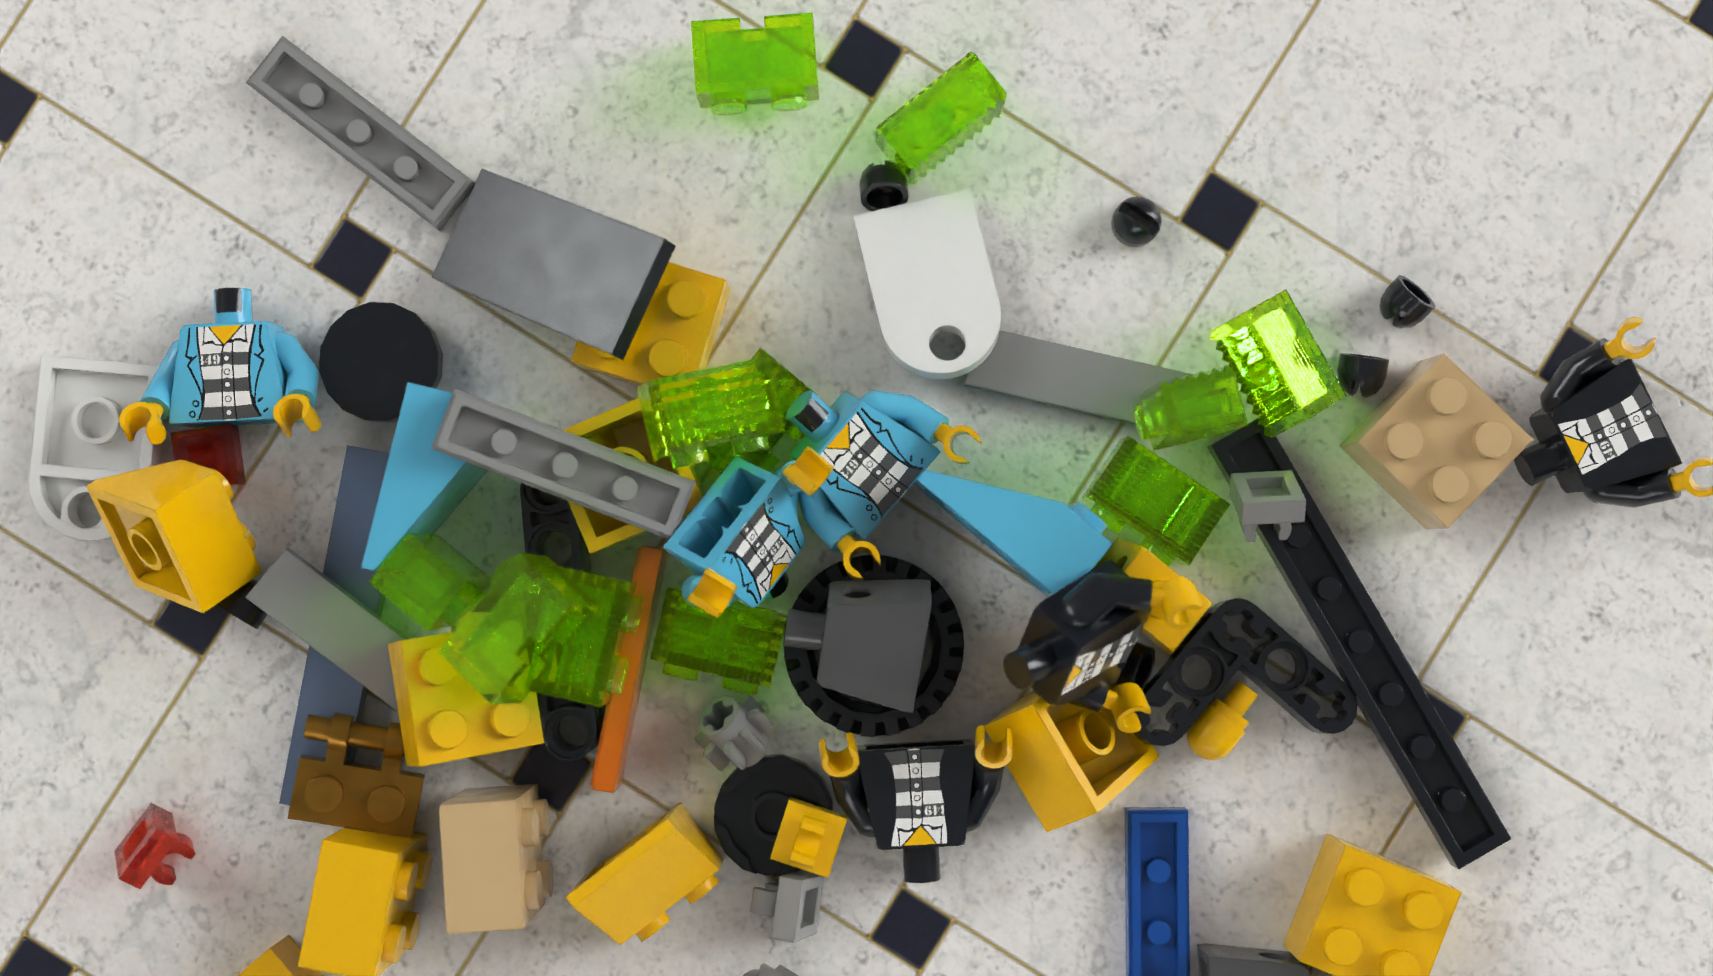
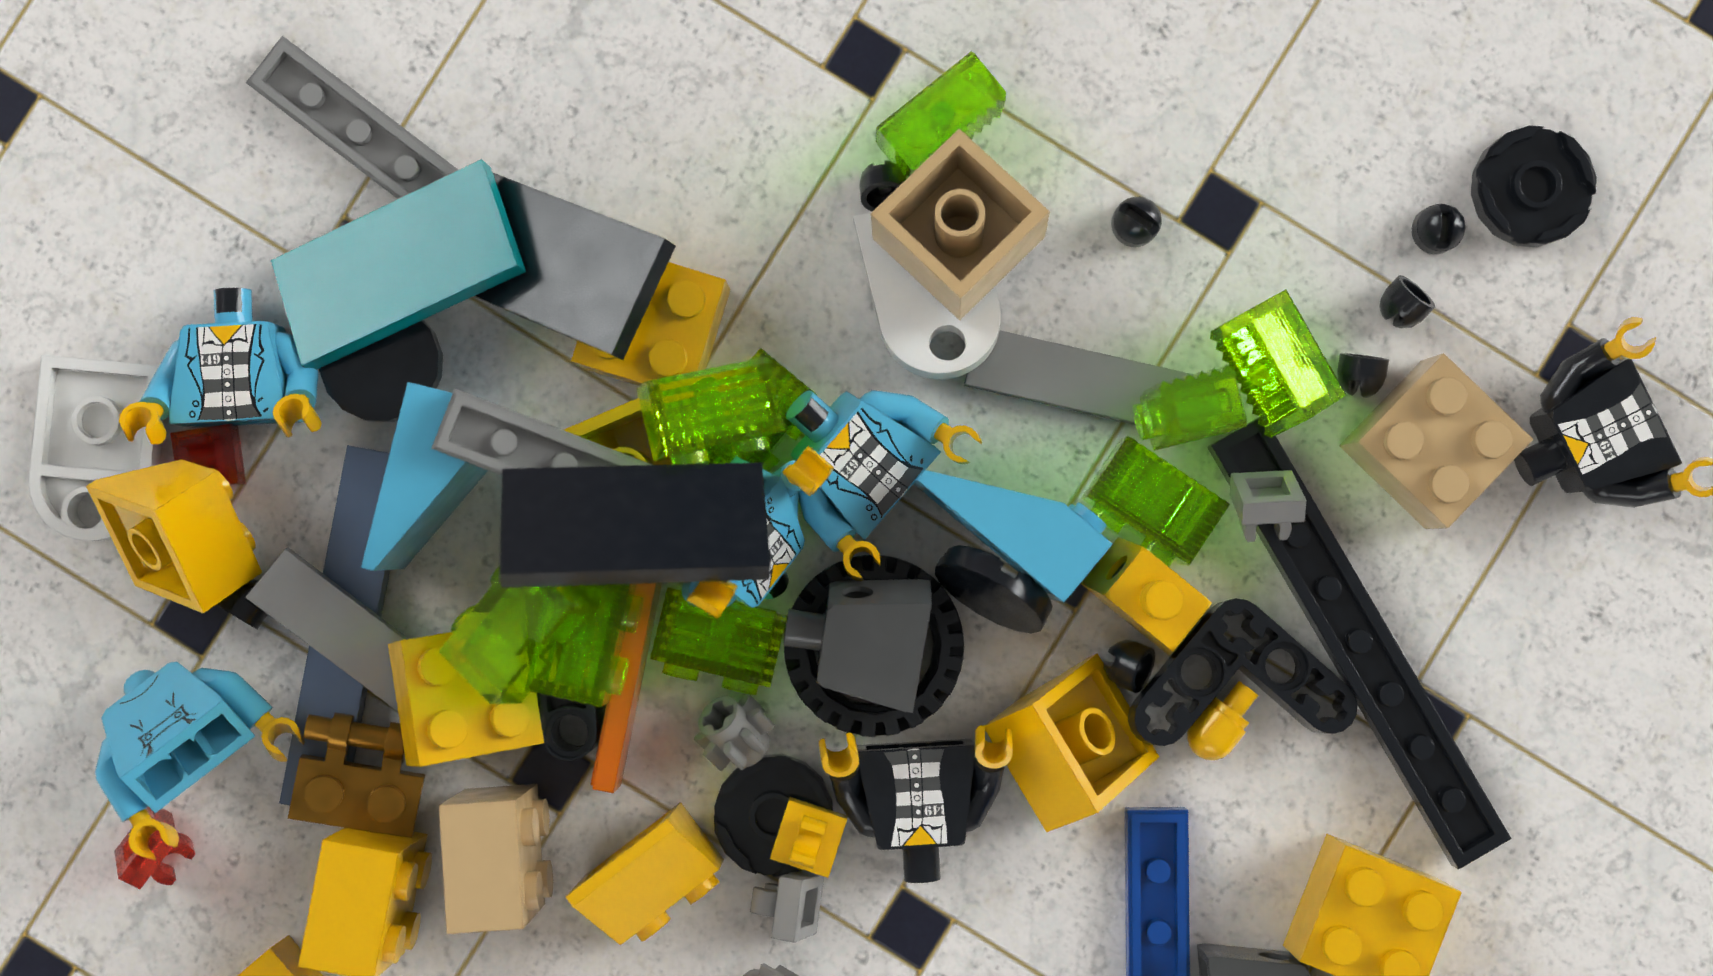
(171, 735): none -> medium azure torso
(397, 265): none -> tile
(430, 580): clear neon green brick -> none
(633, 525): none -> black tile
(755, 64): clear neon green brick -> none
(959, 224): none -> tan brick
(978, 583): none -> black tile
(1086, 636): black torso -> none
(1428, 225): none -> black hinge
(1533, 186): none -> black tile

